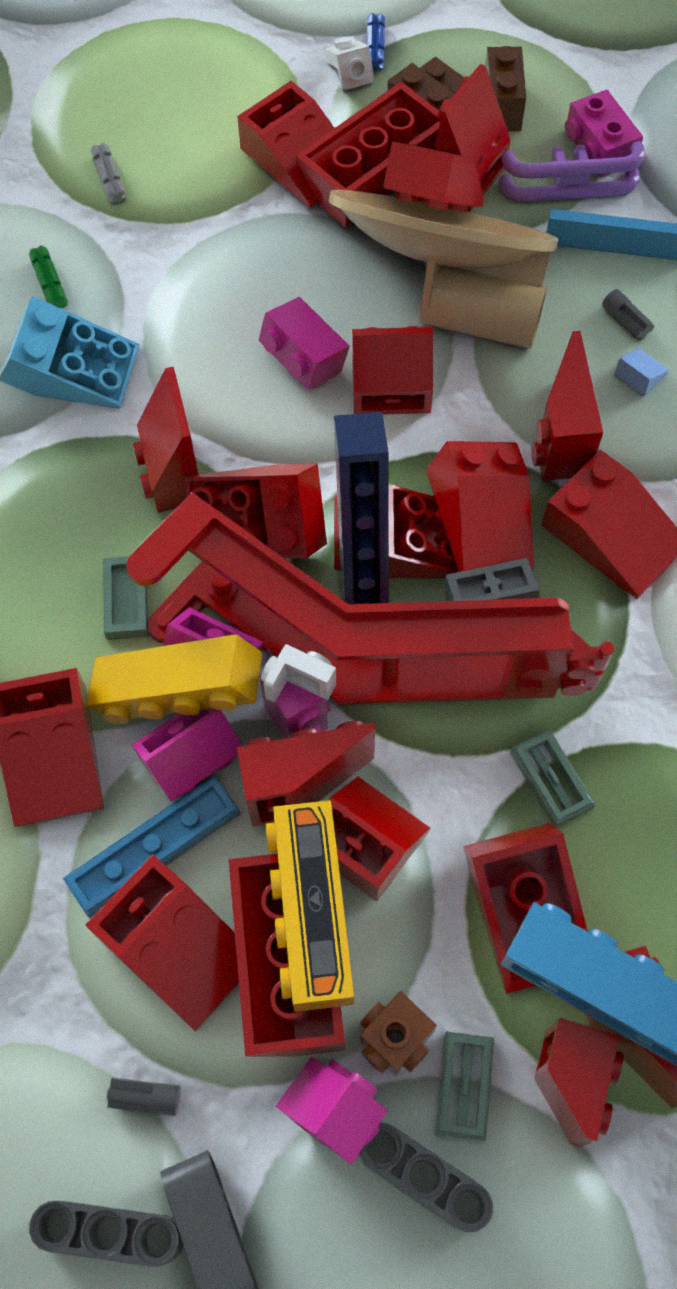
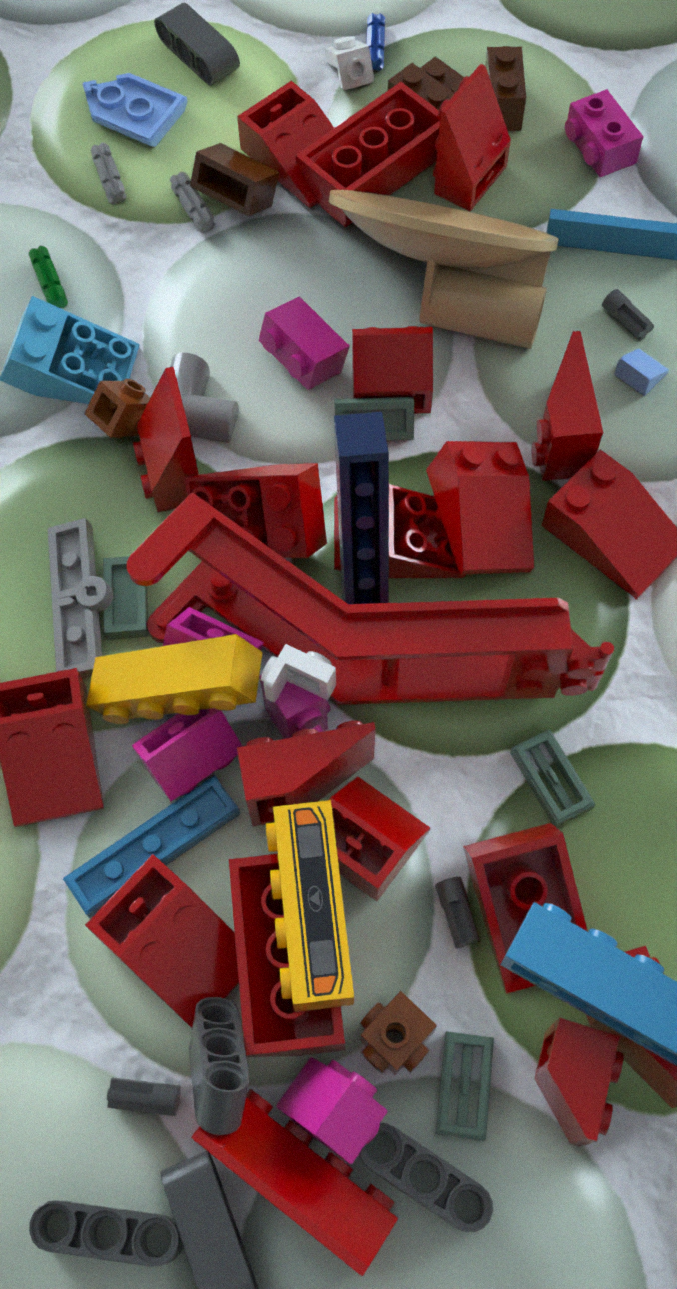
(76, 596): none -> light grey hinge
(117, 407): none -> dark orange brick
(134, 107): none -> light blue tile
(192, 202): none -> light grey axle
(197, 43): none -> dark grey beam
(205, 415): none -> light grey brick
(218, 1066): none -> dark grey beam
(234, 179): none -> reddish brown brick
(303, 1184): none -> red slope
(396, 411): none -> sand green tile
(433, 177): red slope -> none
(457, 911): none -> dark grey piece
(493, 582): dark grey hinge -> none
(571, 176): medium lavender piece -> none

